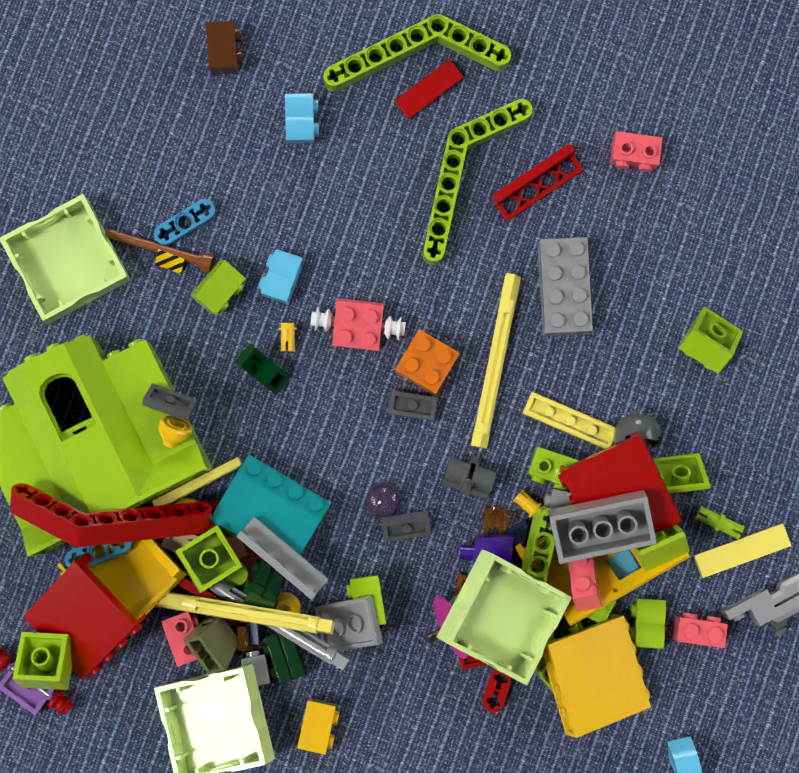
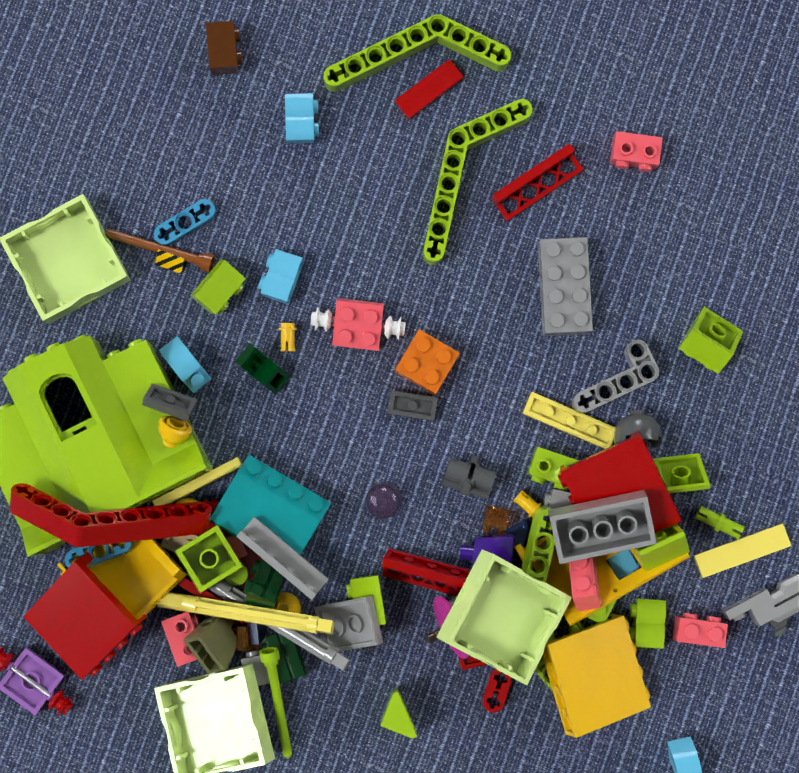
(43, 661): lime slope -> none
(185, 364): none -> medium azure brick
(270, 658): none -> lime piece
(317, 726): yellow brick -> none
(397, 716): none -> lime slope
(406, 526): dark grey plate -> none
(425, 568): none -> red fence
(496, 360): light yellow piece -> none
(613, 383): none -> light grey beam

